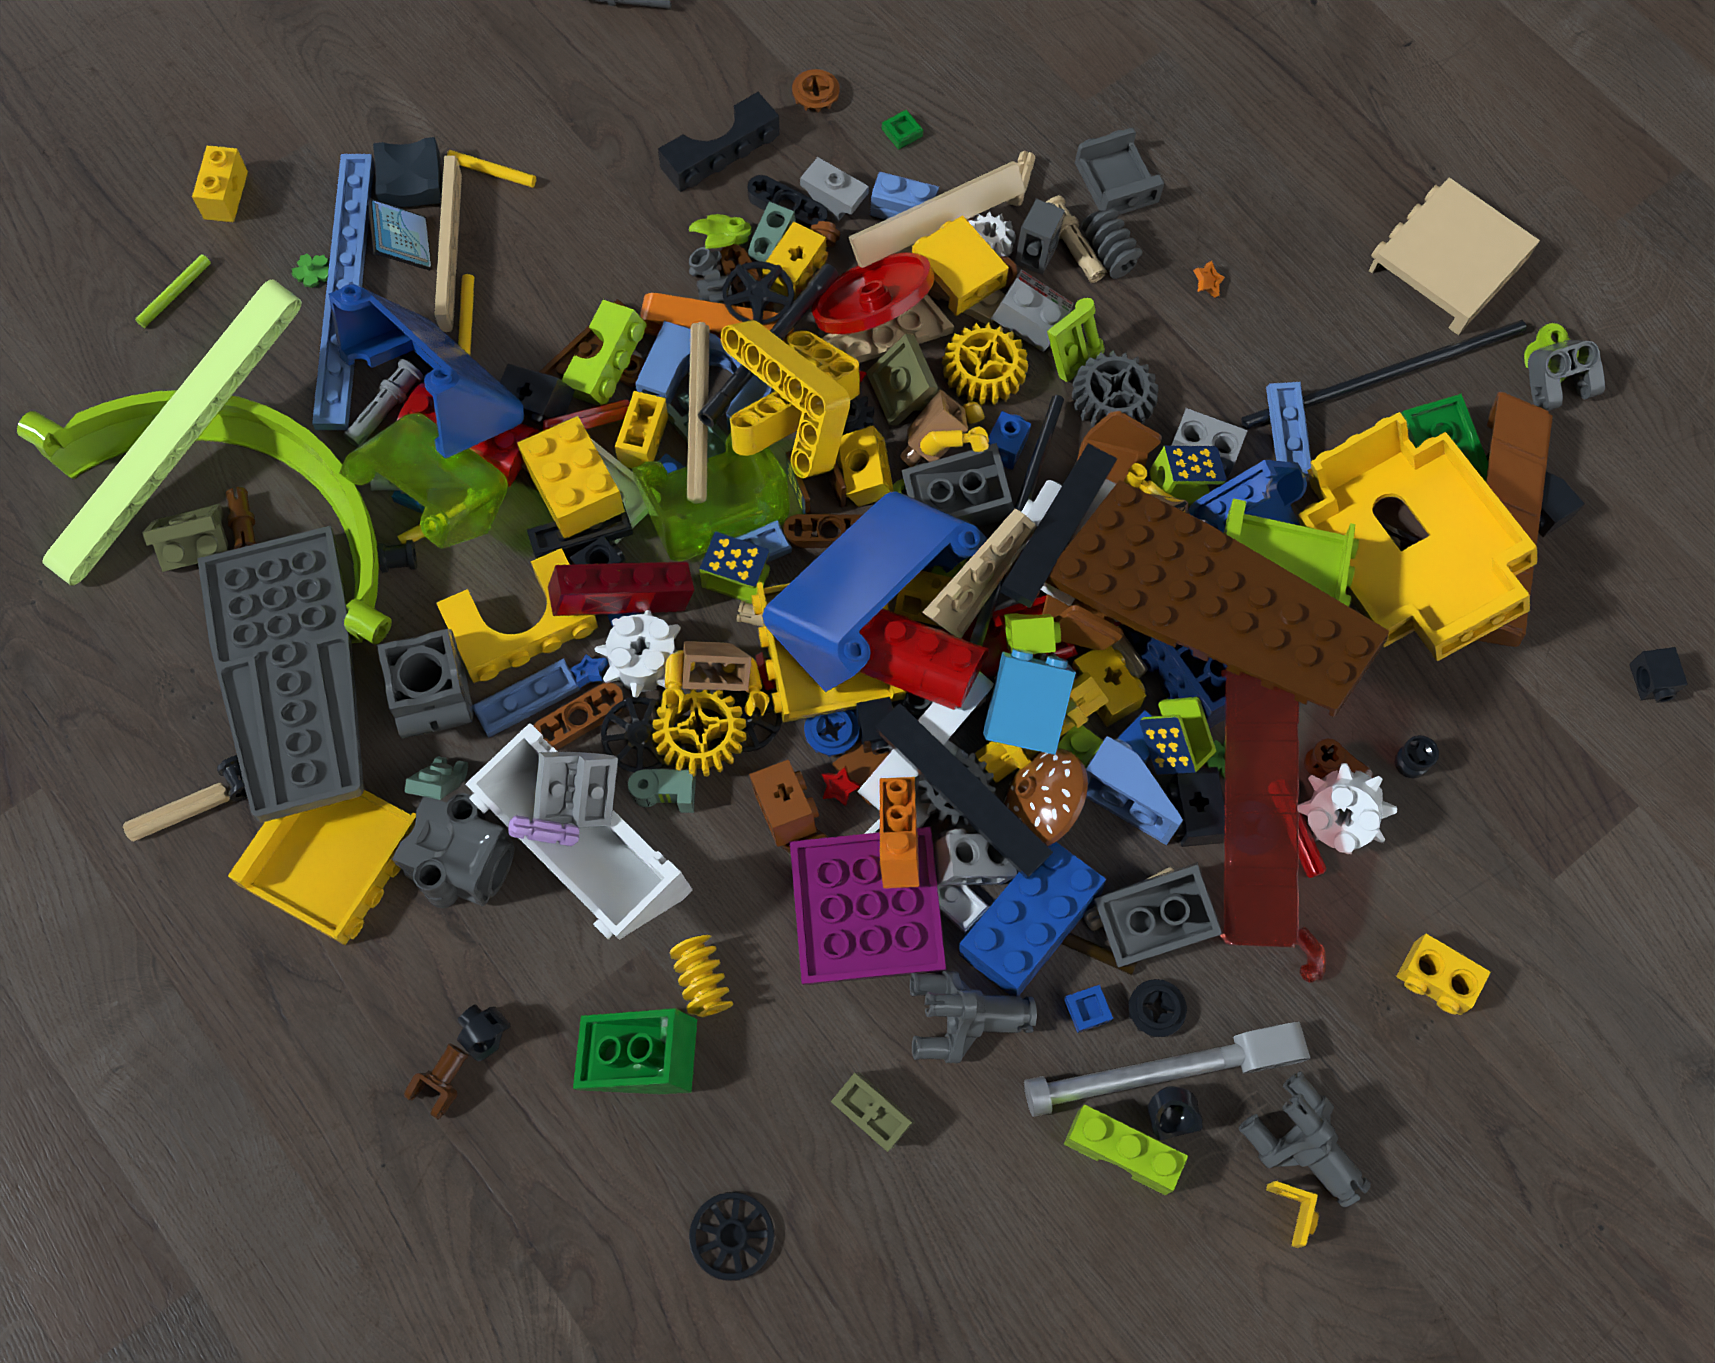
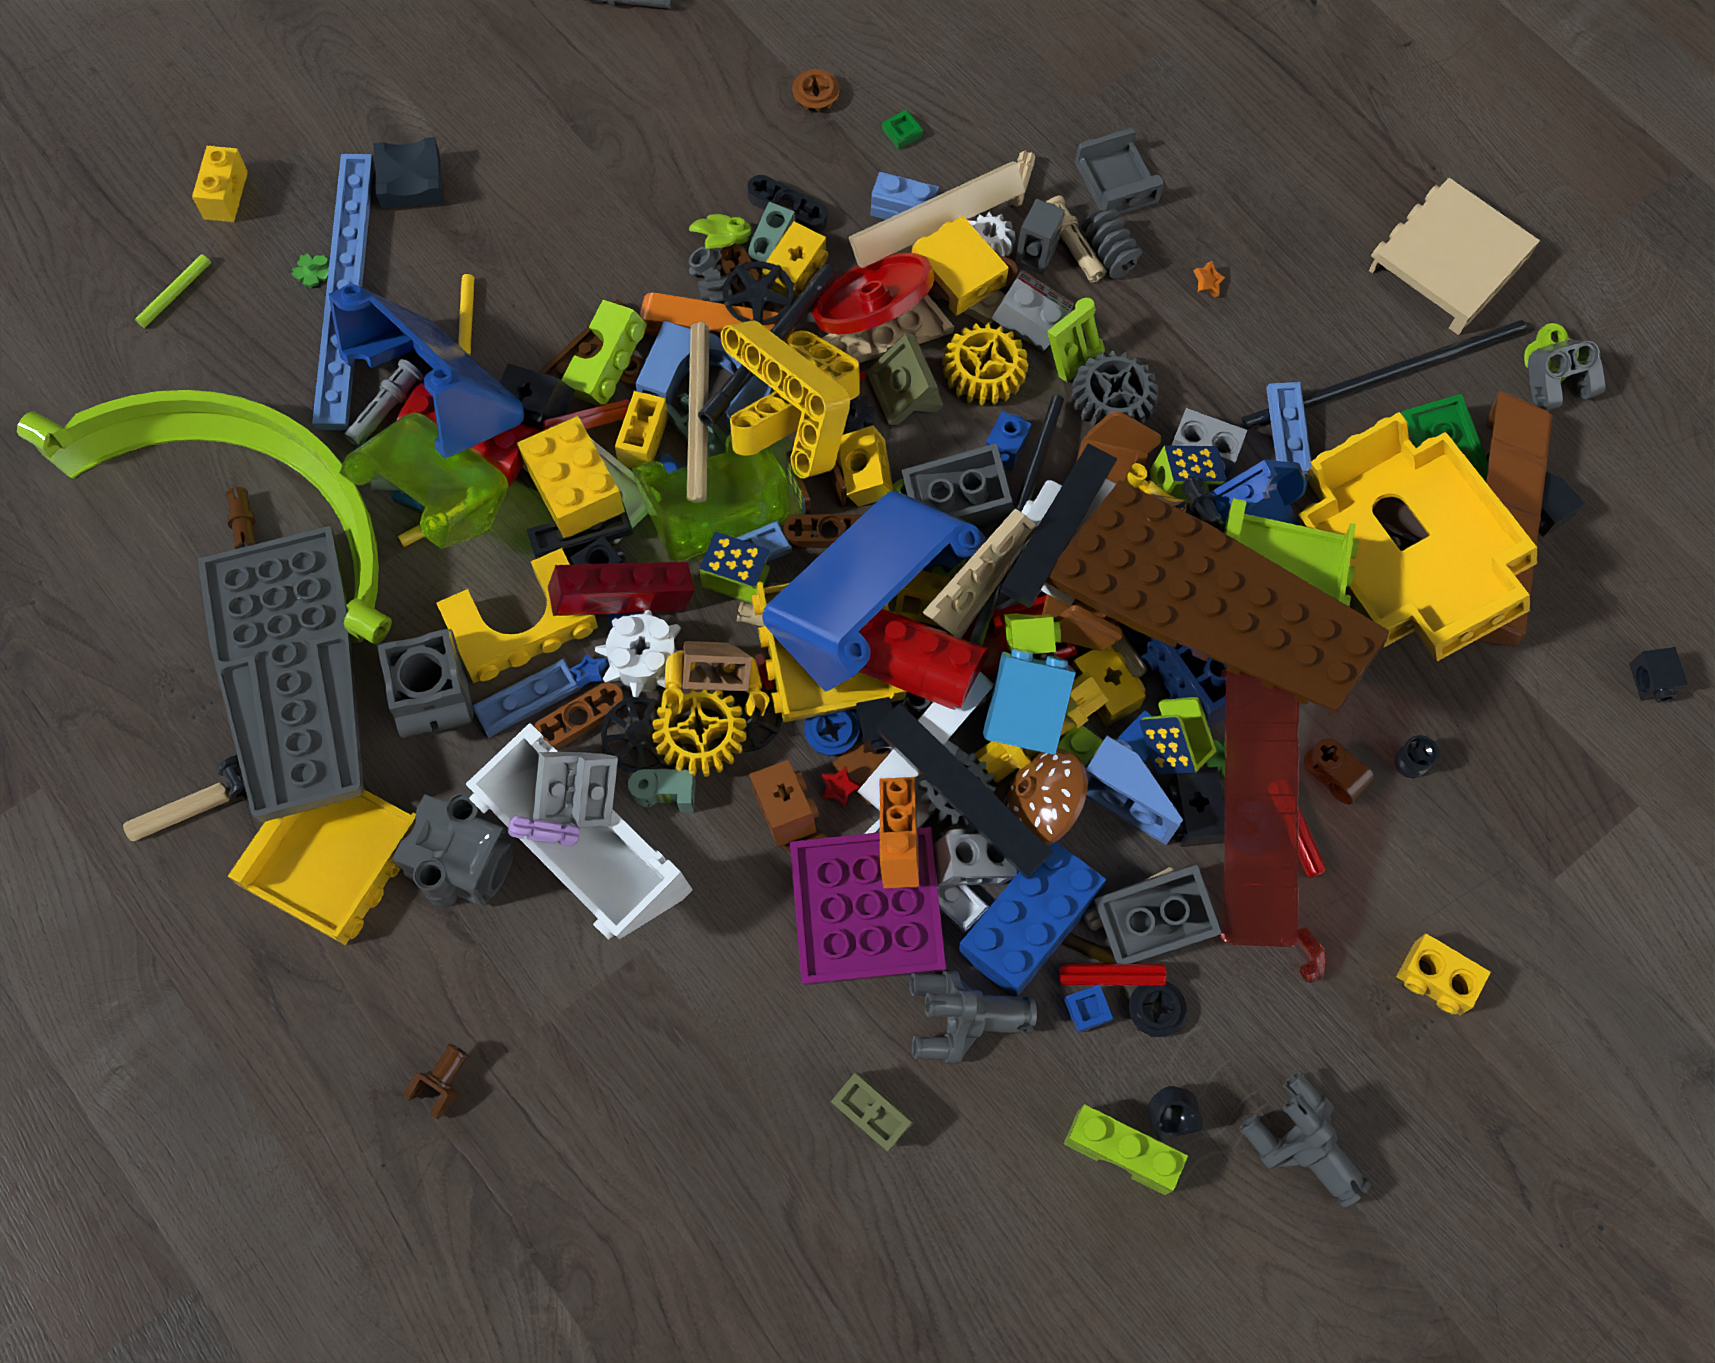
(172, 432): yellowish green beam -> none
(187, 536): olive bracket -> none
(397, 556): black bush -> none
(399, 235): piece -> none
(438, 779): sand green hinge -> none
(448, 244): tan tile -> none
(481, 1027): black piece -> none
(494, 169): yellow bar -> none
(636, 1052): green slope -> none
(692, 160): black arch -> none
(698, 977): yellow piece -> none
(731, 1236): black wheel -> none
(828, 230): dark orange plate -> none
(833, 189): light grey brick -> none
(944, 426): torso -> none
(1113, 974): none -> red axle
(1201, 502): none -> black axle
(1252, 1051): flat silver piece -> none
(1307, 1217): yellow bracket -> none
(1328, 808): white brick -> none

